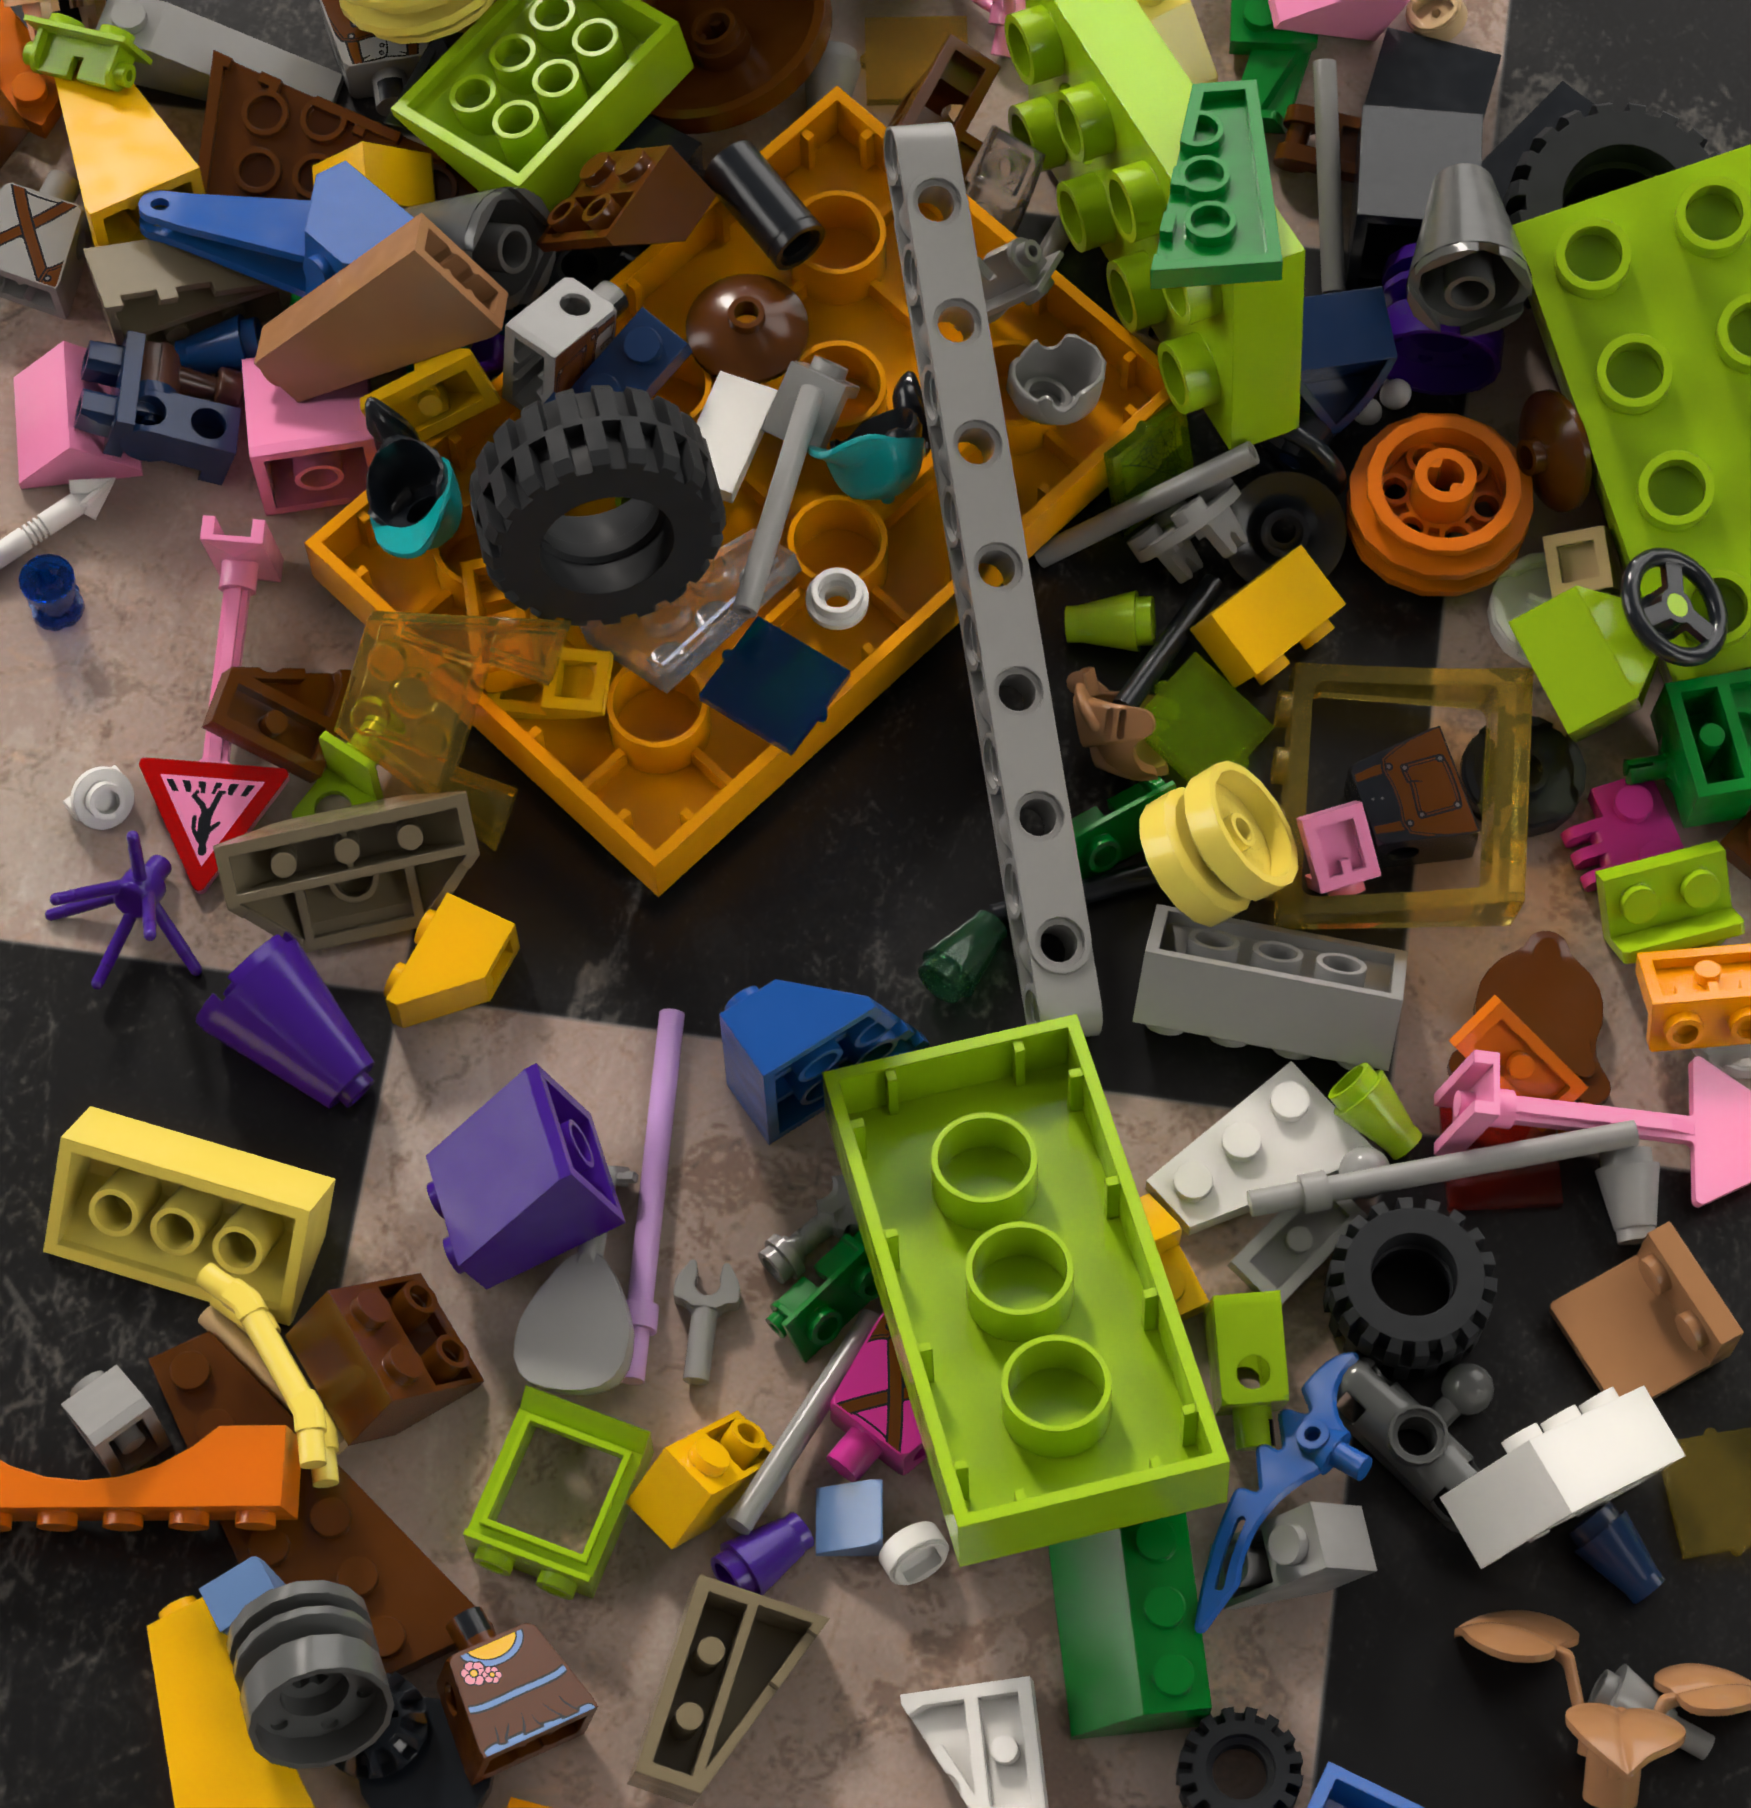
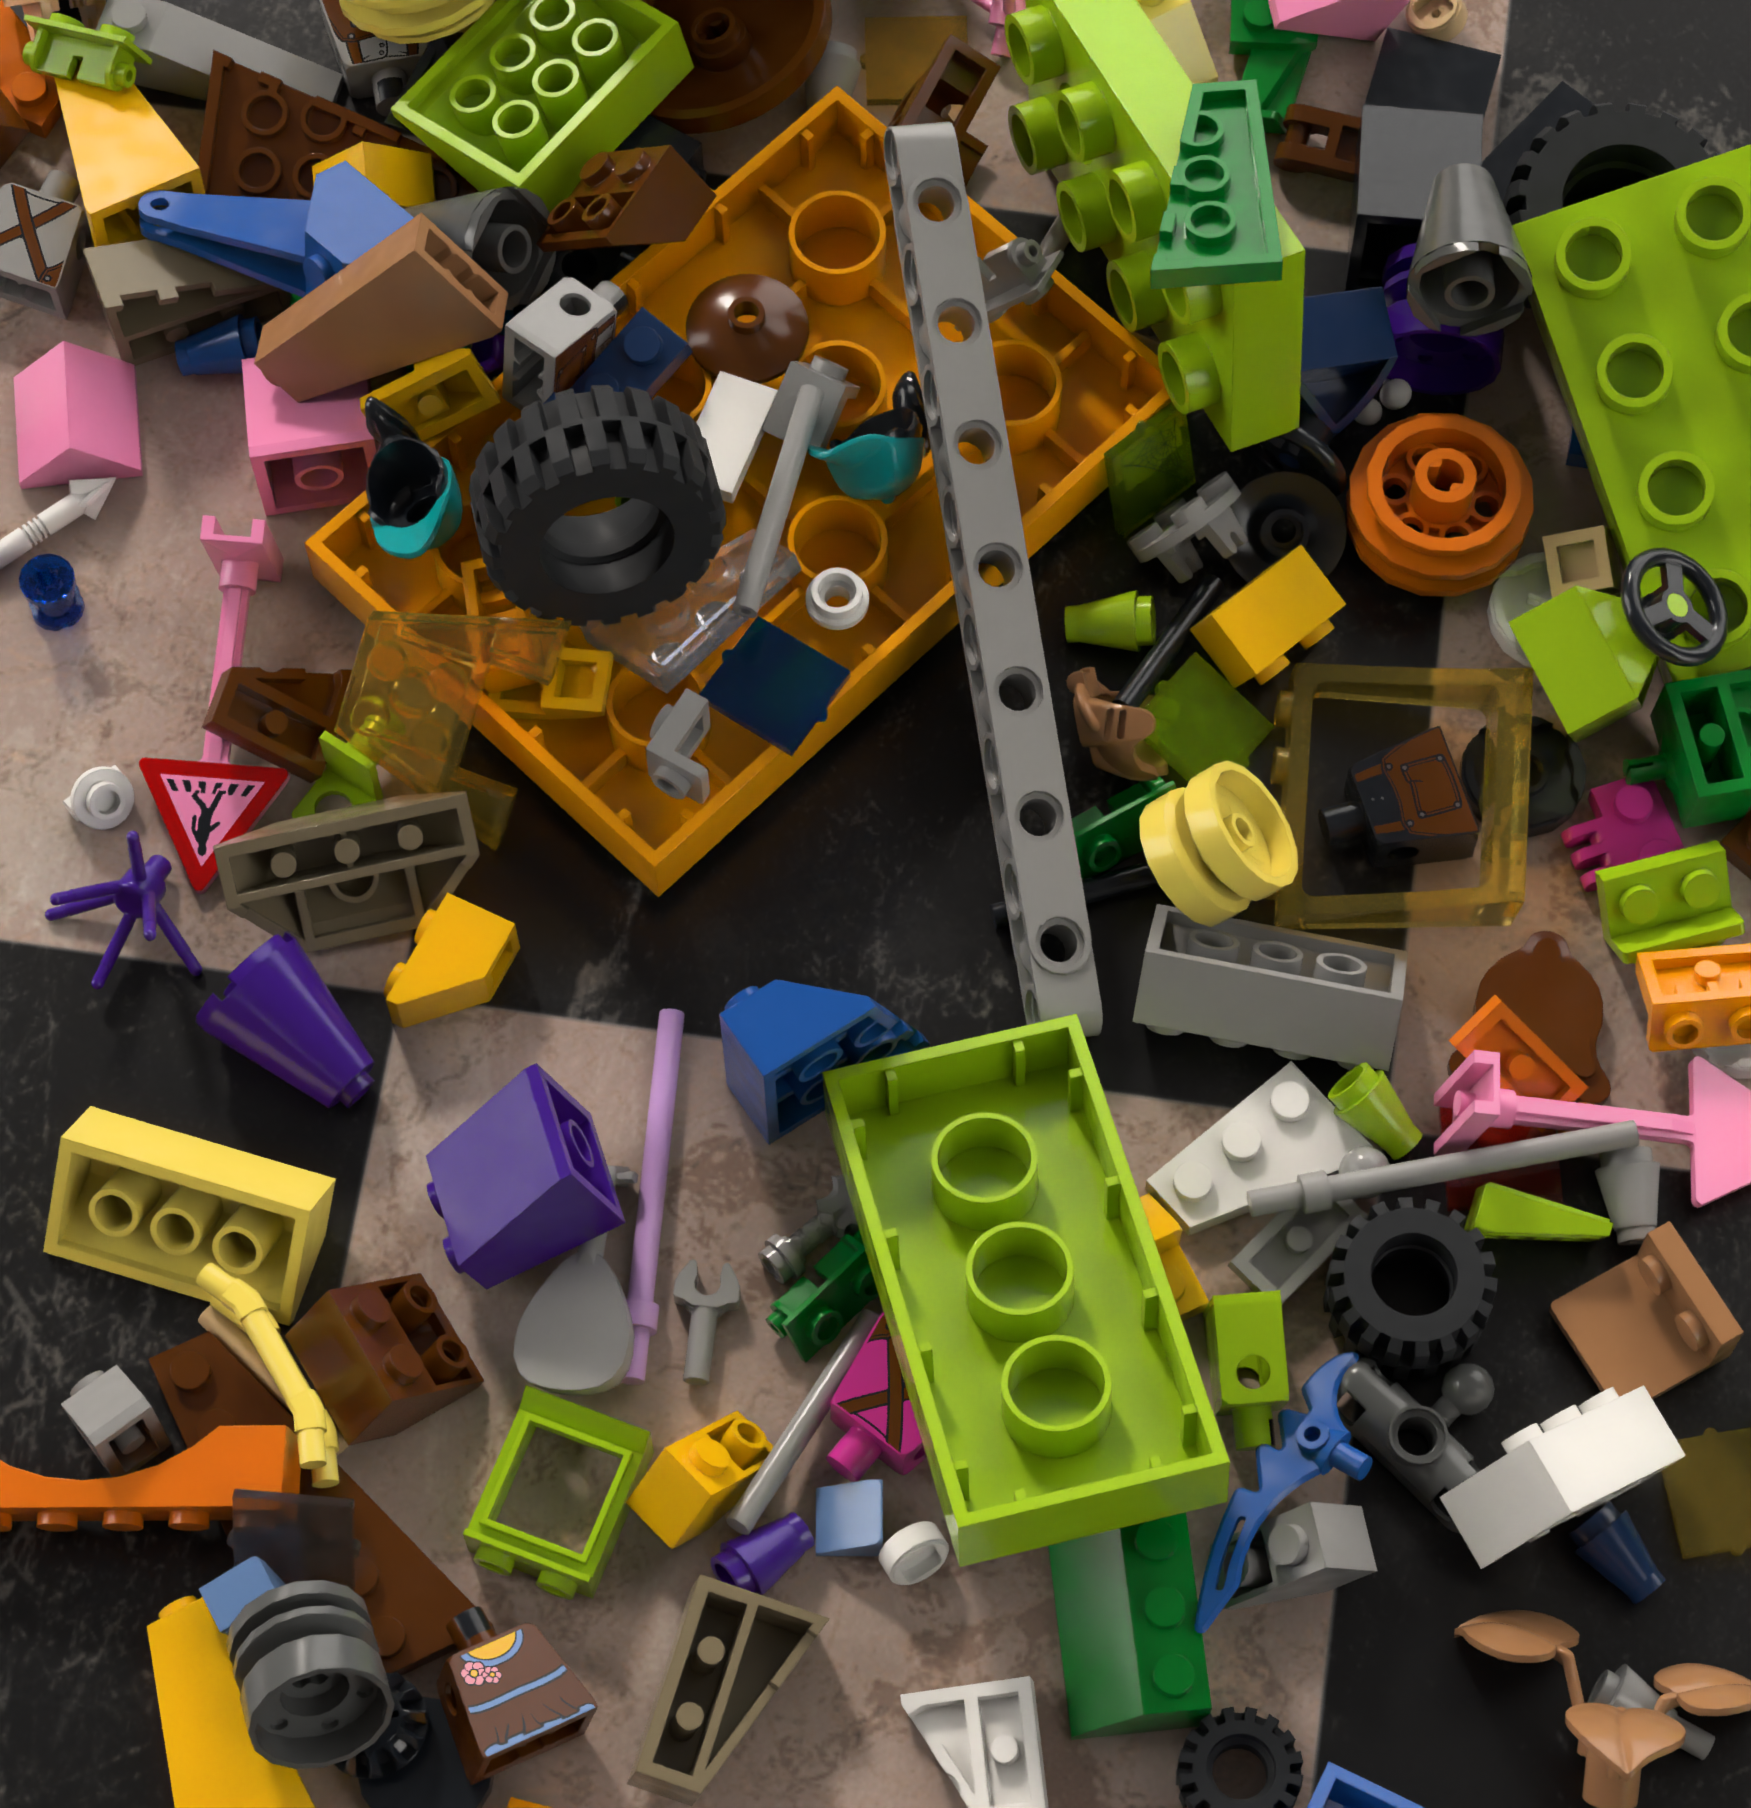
(160, 407): dark blue hips -> none
(296, 1535): none -> clear smoke piece
(674, 740): none -> light grey bracket
(764, 205): black pin -> none
(961, 958): clear green cone -> none
(1004, 177): clear slope -> none
(1057, 381): light grey hair -> none
(1148, 503): light grey piece -> none
(1329, 176): light grey piece -> none
(1338, 849): bright pink bracket -> none
(1513, 1214): none -> lime slope
(1554, 450): reddish brown dish -> none

